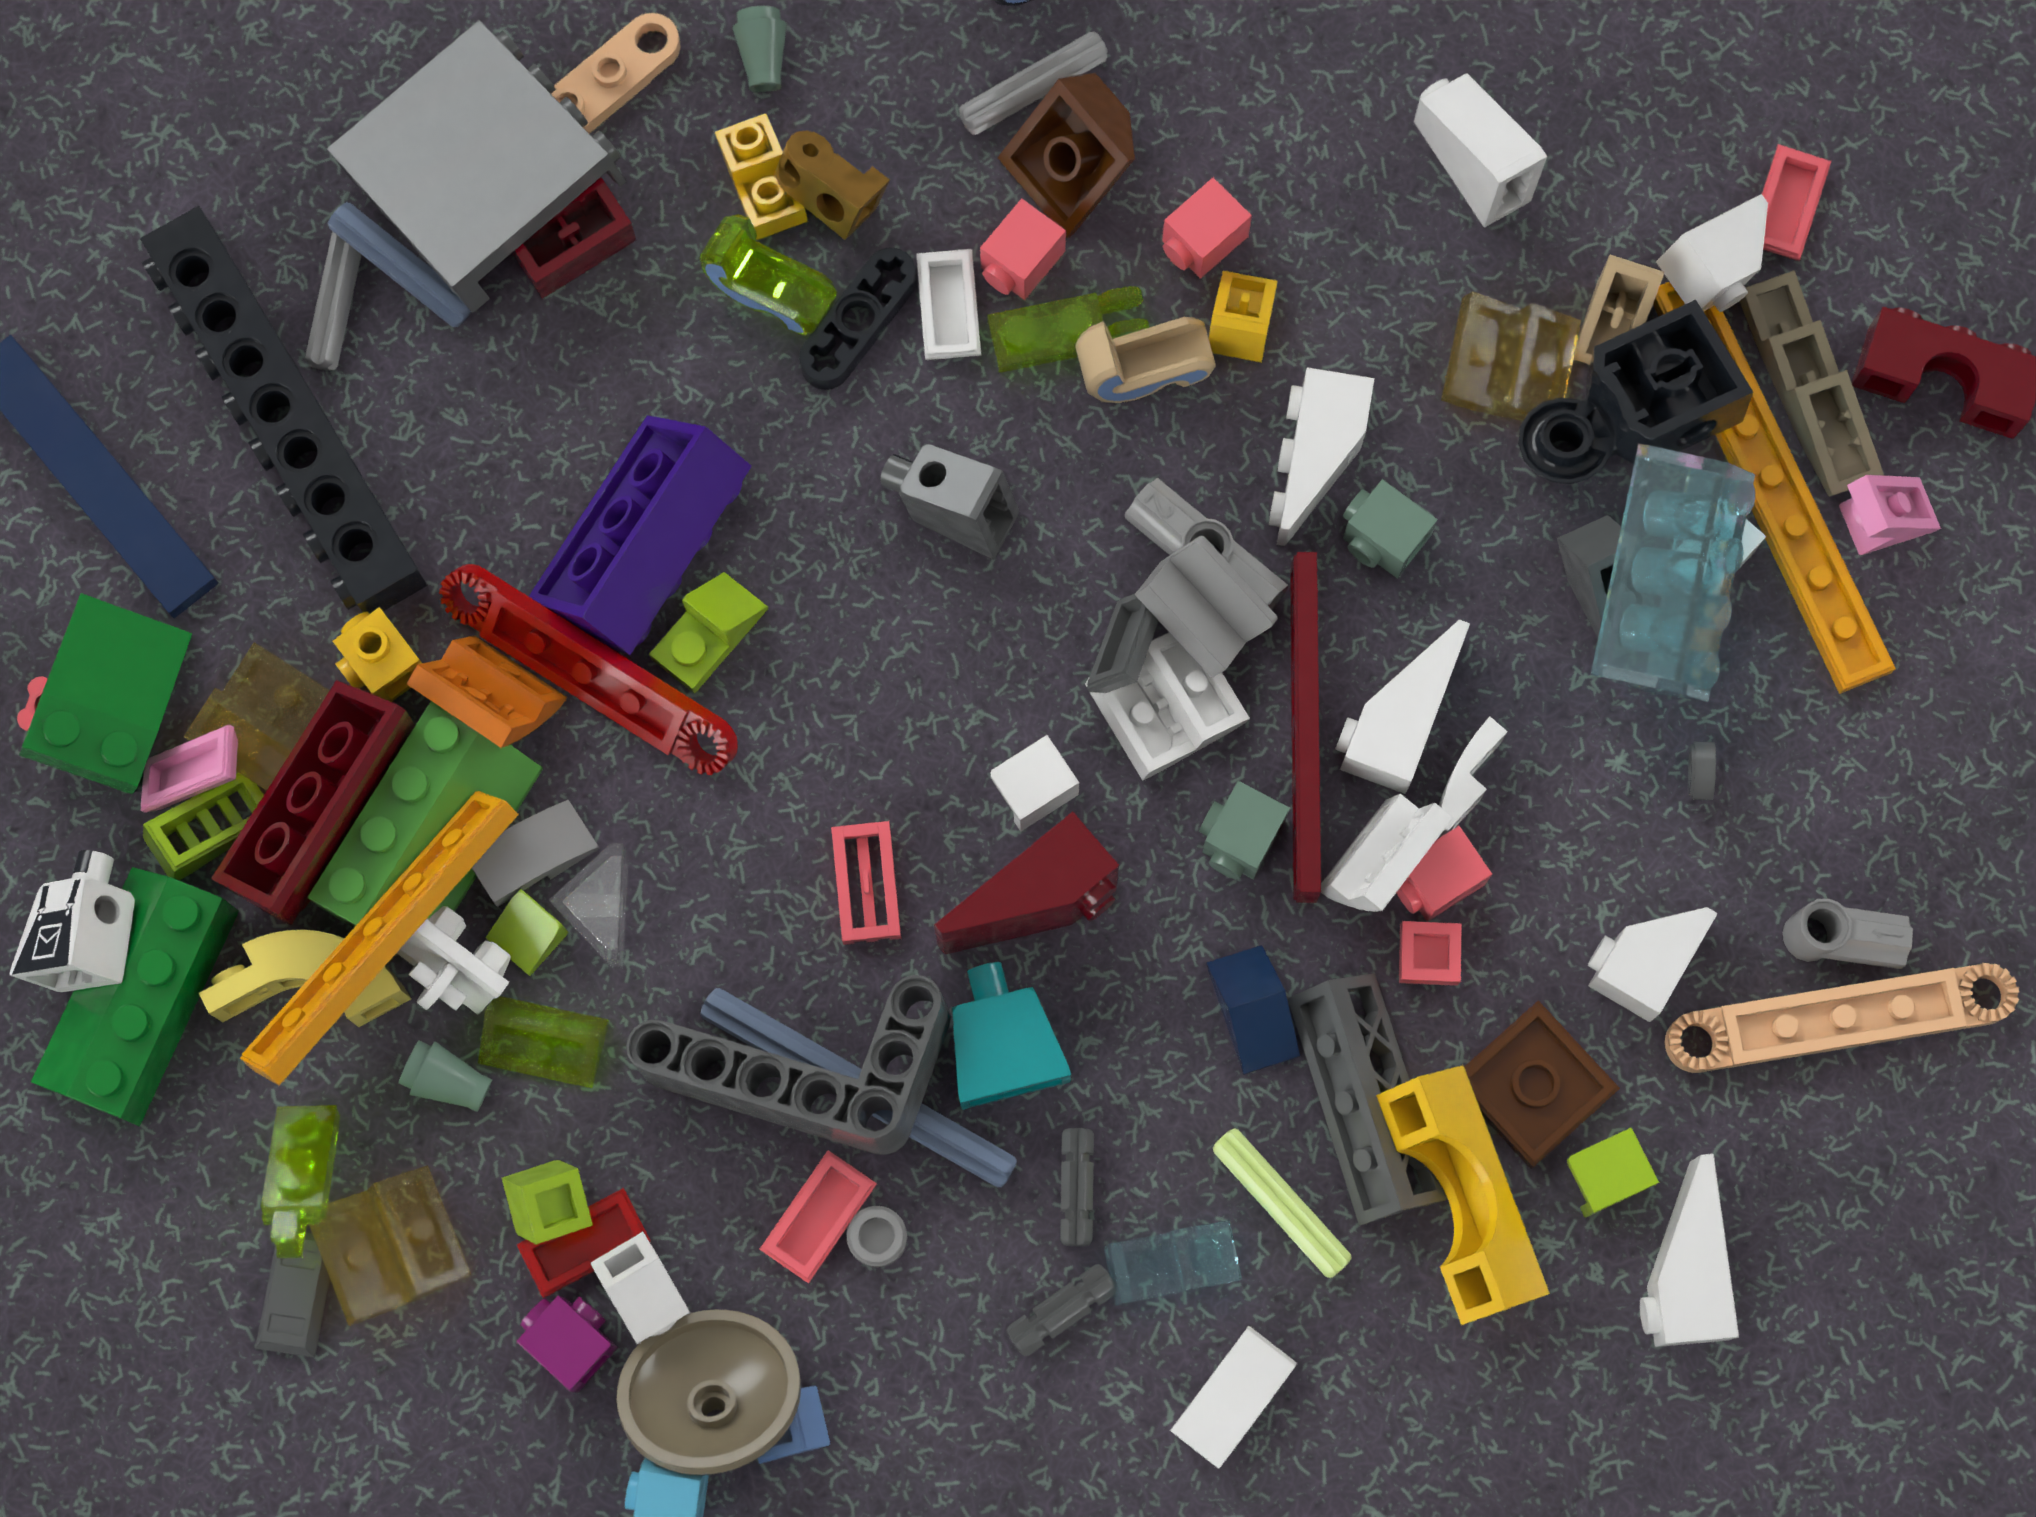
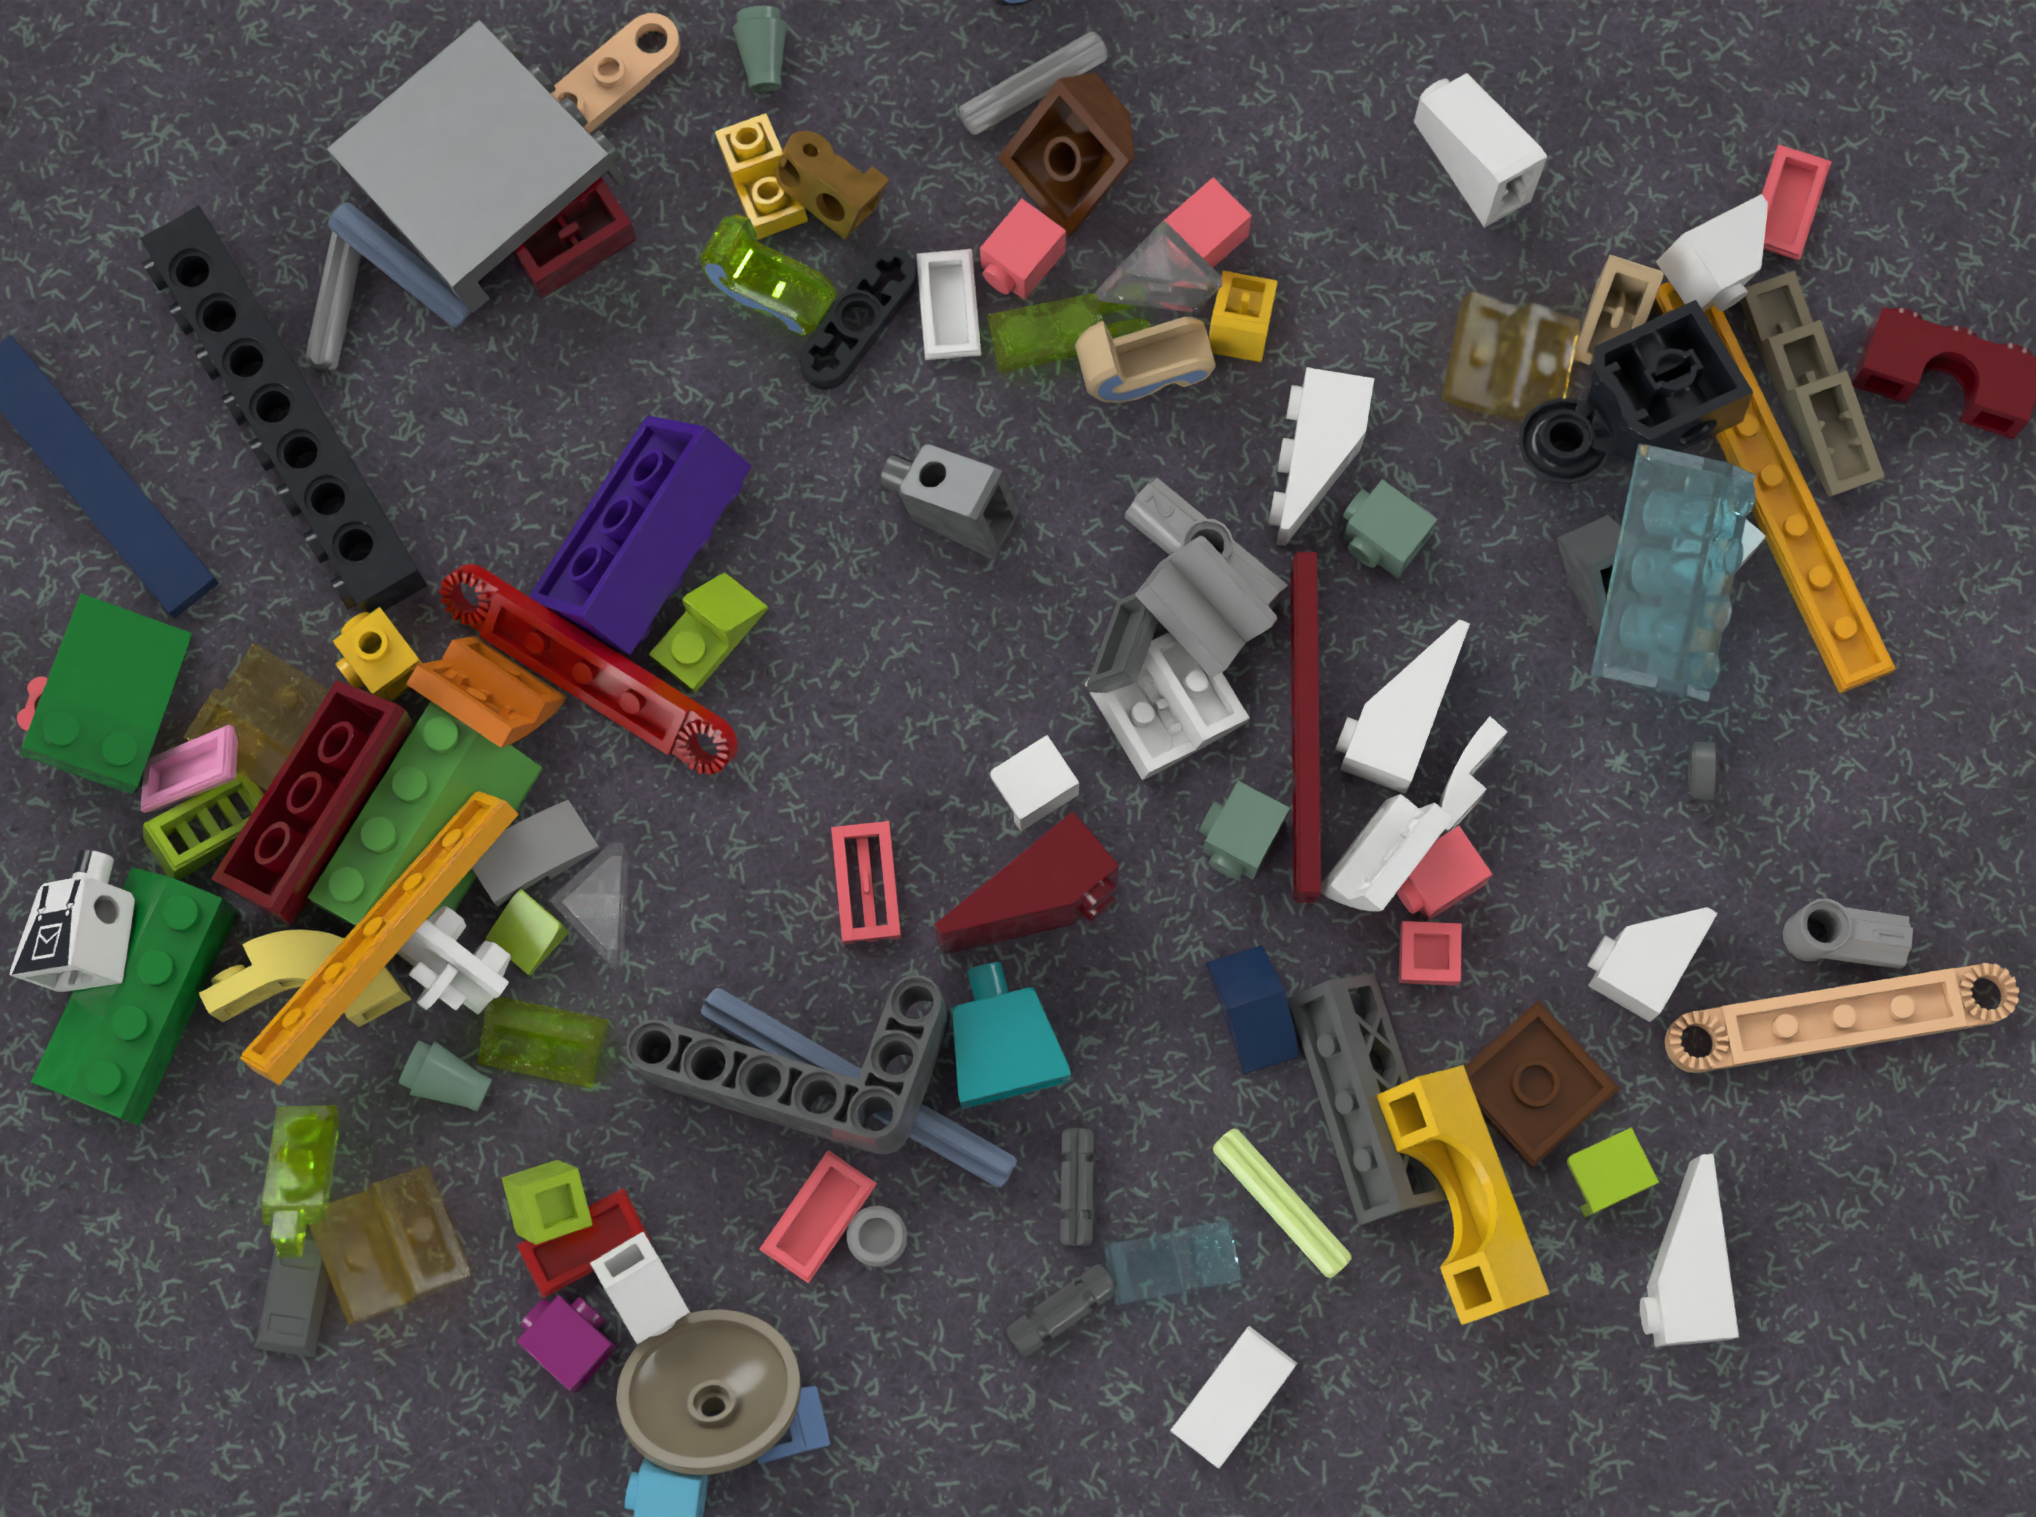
(1162, 275): none -> clear slope
(1887, 511): bright pink slope -> none

